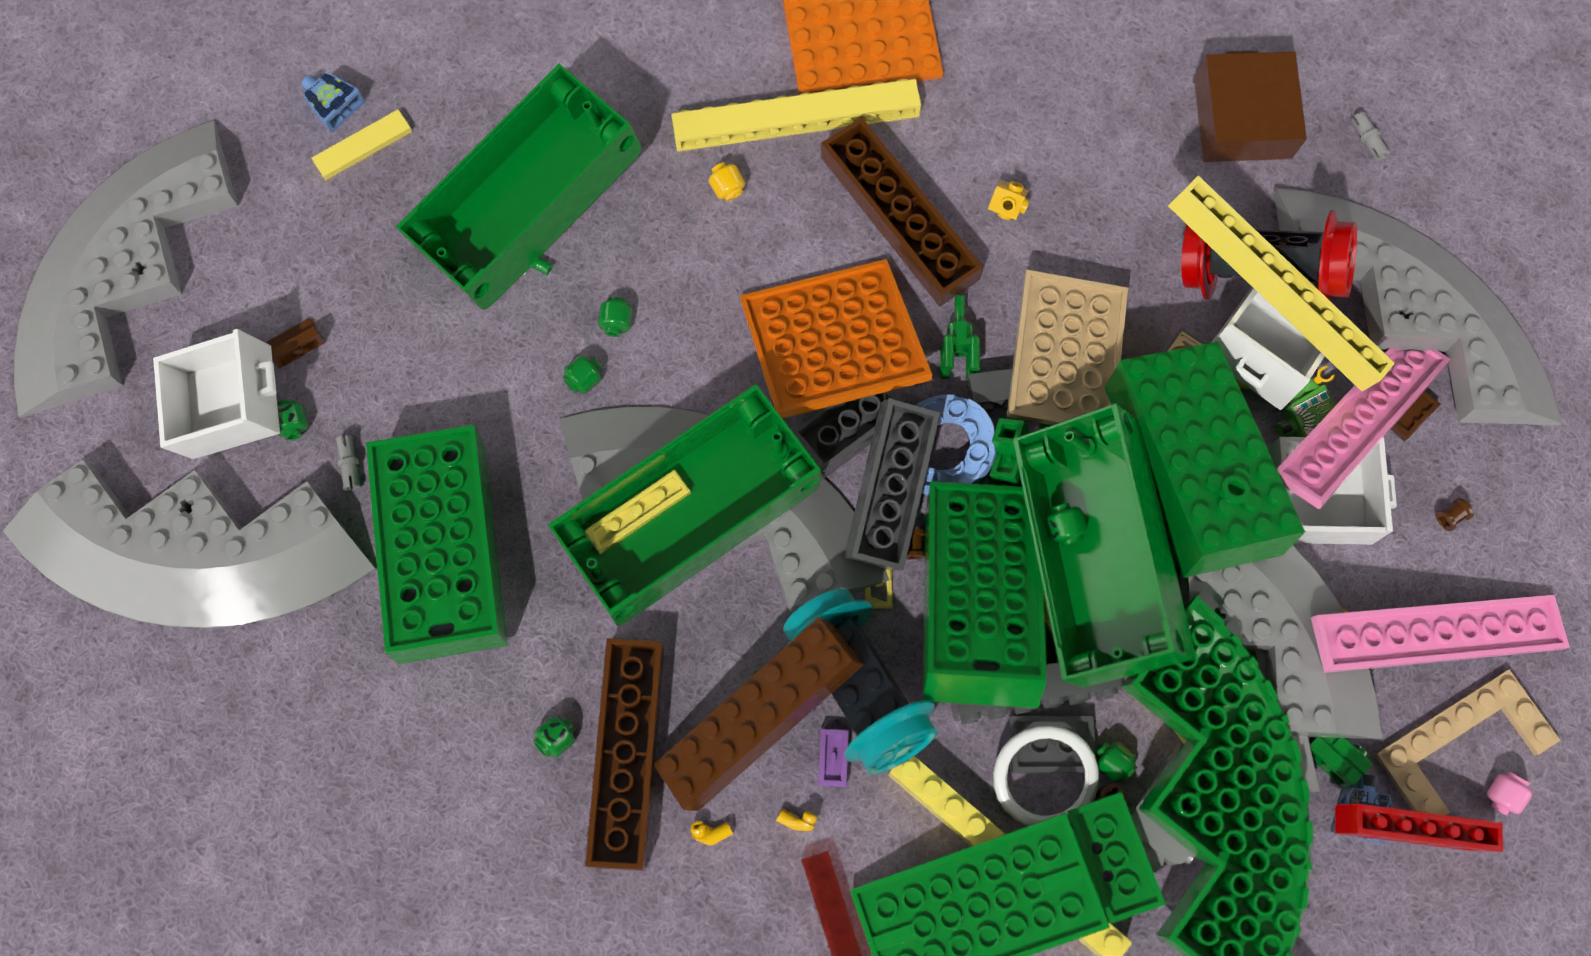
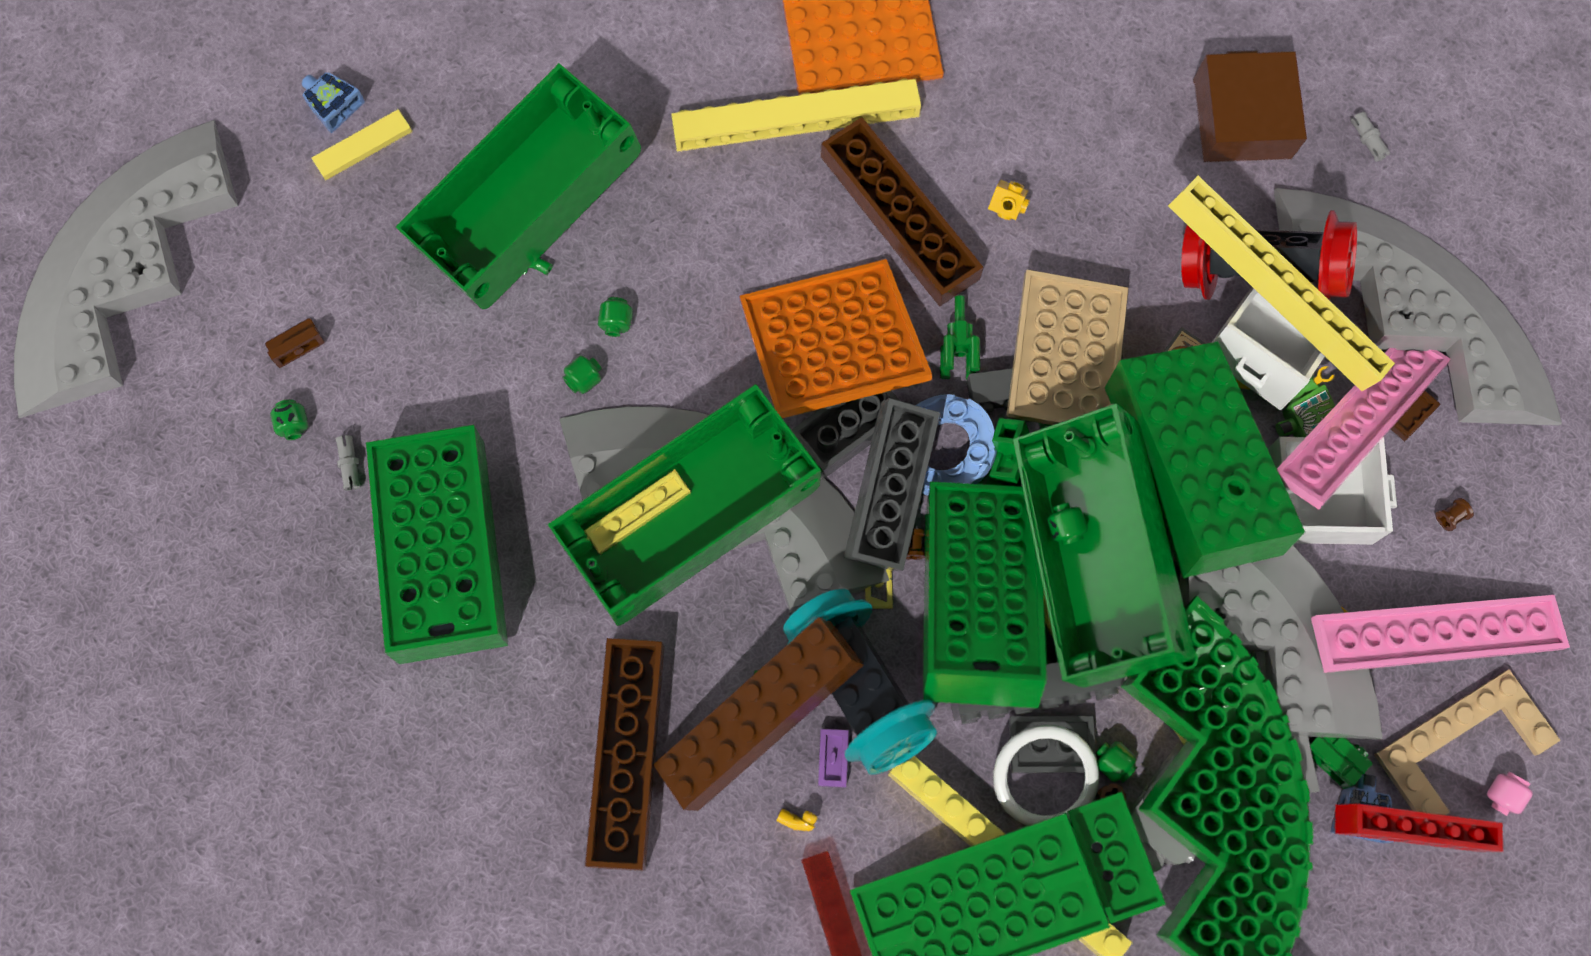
(183, 564): light grey brick -> none
(216, 395): white container -> none
(554, 736): green head -> none
(709, 835): yellow arm -> none
(726, 181): yellow head -> none

